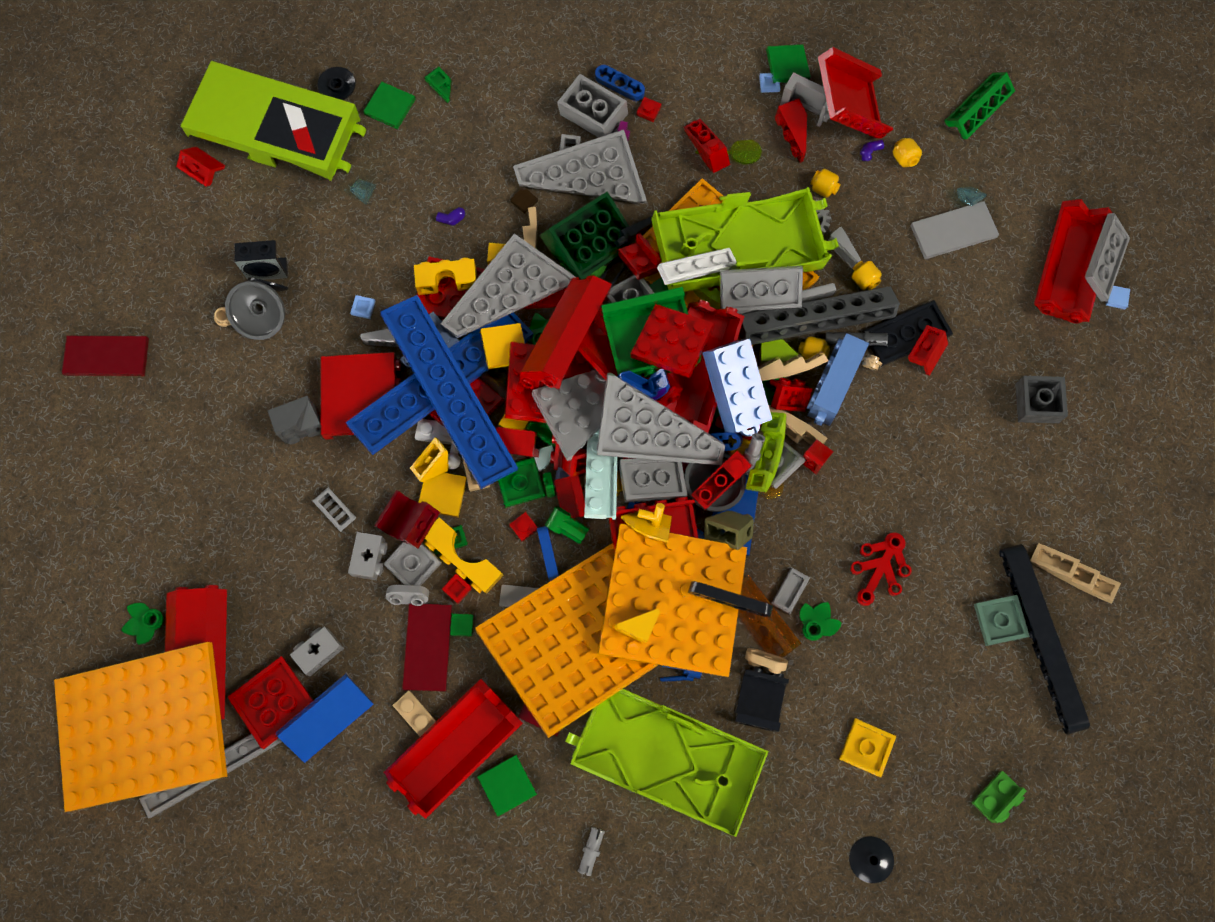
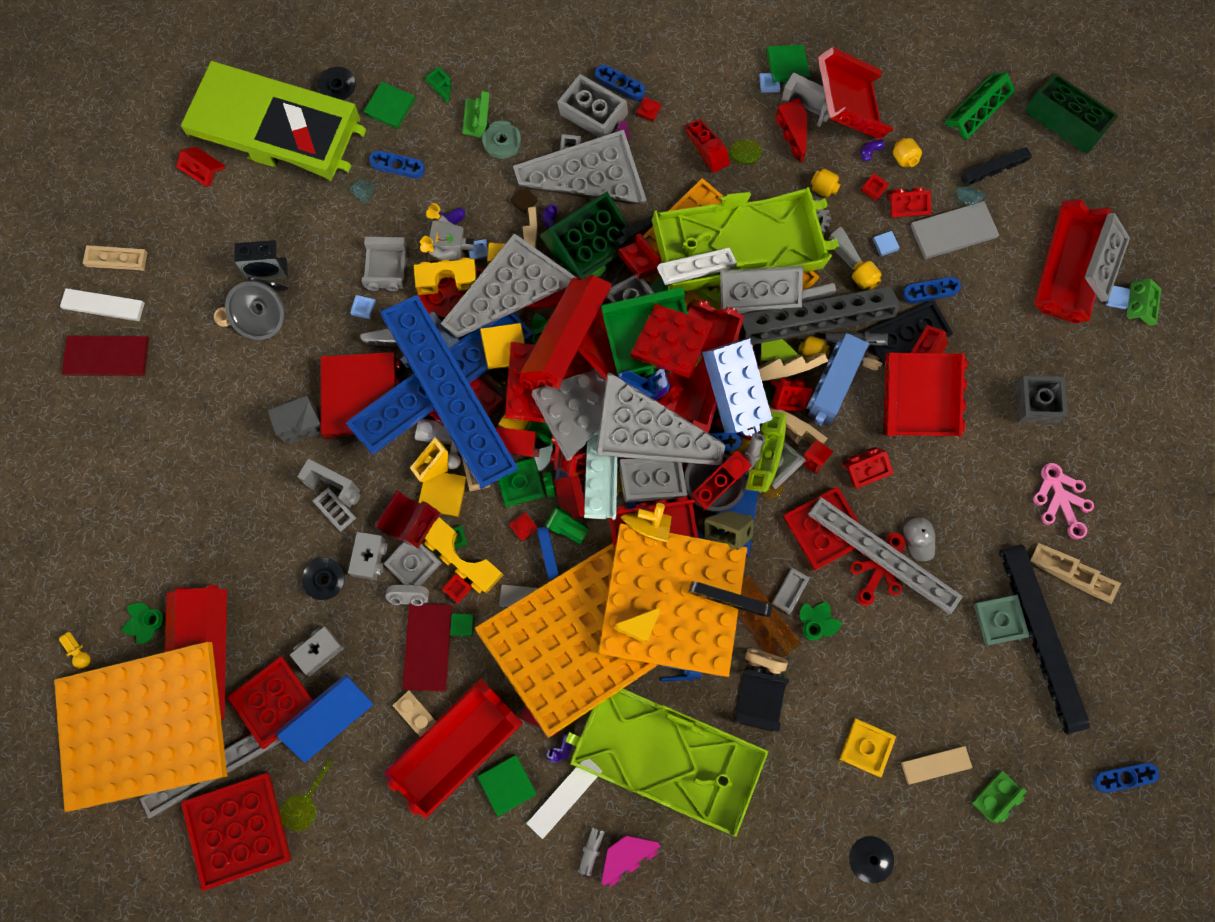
(80, 659): none -> yellow axle
(102, 304): none -> white tile
(115, 258): none -> tan plate
(236, 831): none -> red plate
(299, 810): none -> clear neon green piece
(313, 577): none -> black dish
(314, 472): none -> light grey panel
(385, 263): none -> light grey panel
(403, 170): none -> blue beam
(445, 238): none -> light grey torso
(476, 115): none -> bright green bracket
(480, 251): none -> light blue tile
(497, 149): none -> sand green plate
(549, 216): none -> dark purple arm
(561, 752): none -> dark purple arm
(563, 799): none -> white tile
(625, 856): none -> dark pink slope
(814, 539): none -> red plate
(868, 467): none -> red bracket
(875, 187): none -> red plate
(885, 555): none -> light grey tile
(886, 243): none -> light blue tile
(910, 203): none -> red bracket
(920, 544): none -> light grey cap
(924, 394): none -> red panel
(936, 765): none -> tan tile
(947, 292): none -> blue beam
(996, 166): none -> black beam
(1062, 498): none -> bright pink plant
(1070, 113): none -> dark green slope
(1143, 780): none -> blue beam
(1144, 301): none -> bright green bracket

